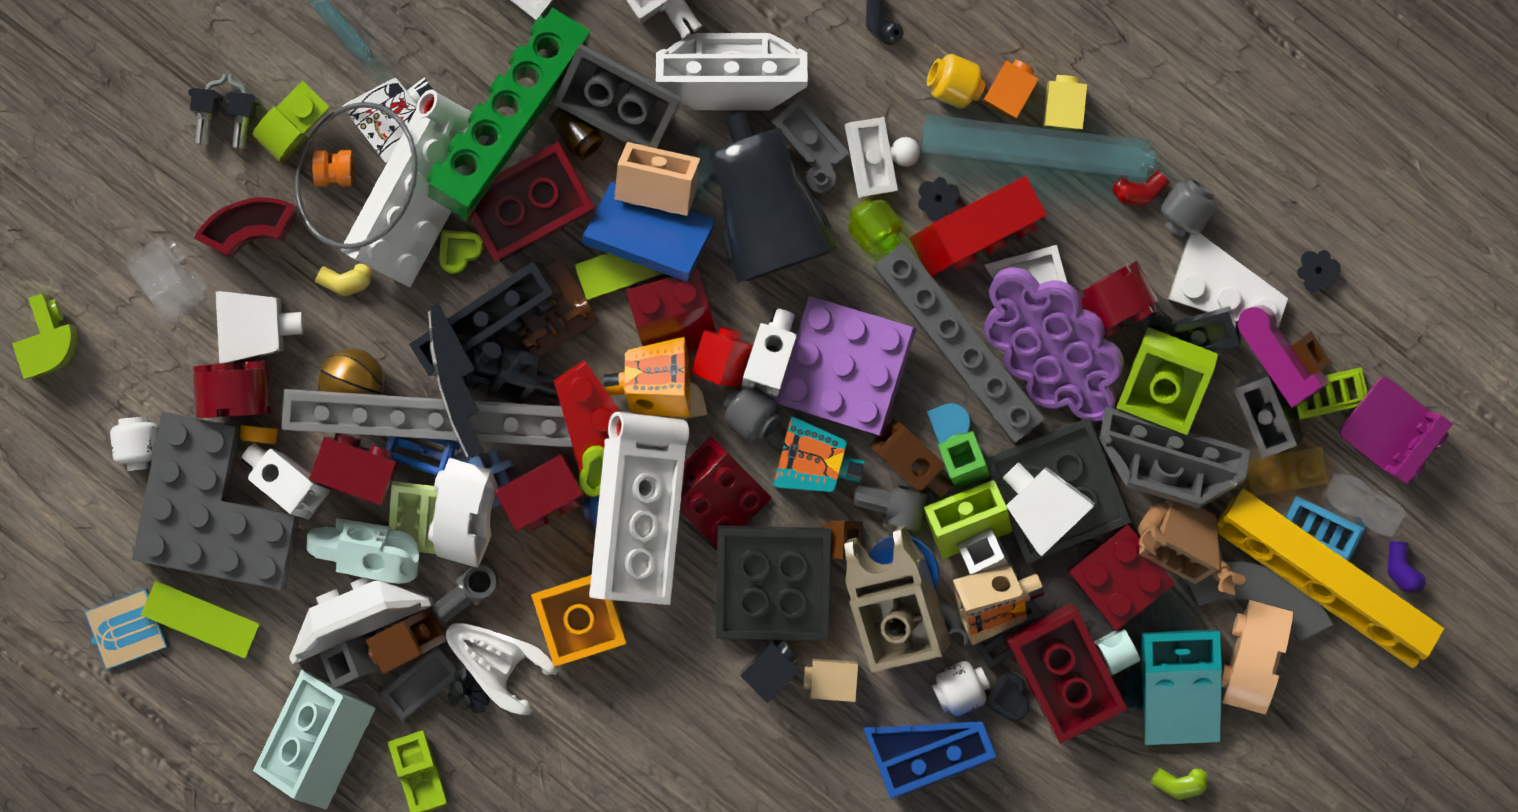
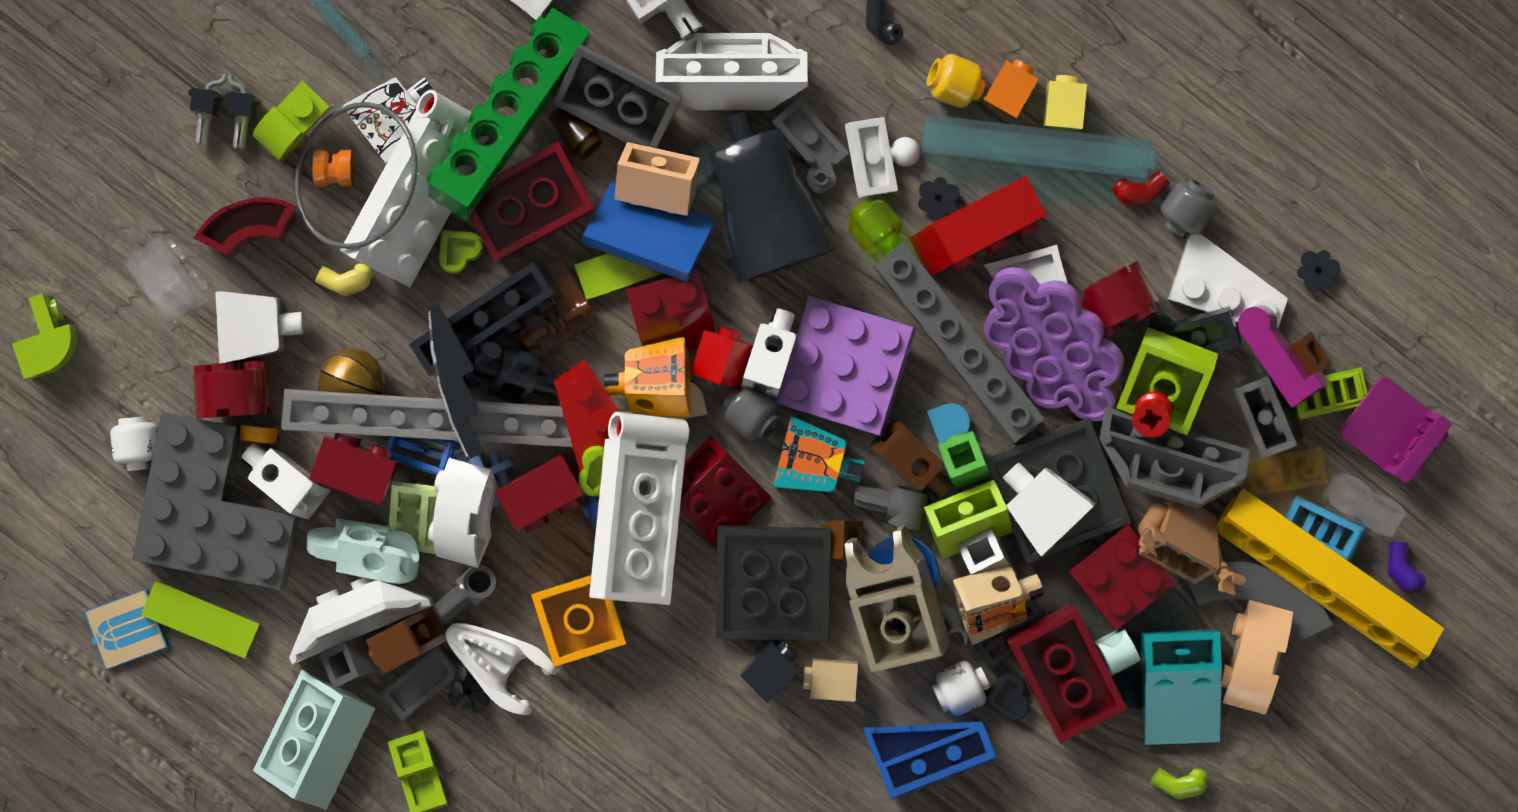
(1155, 405): none -> red wheel

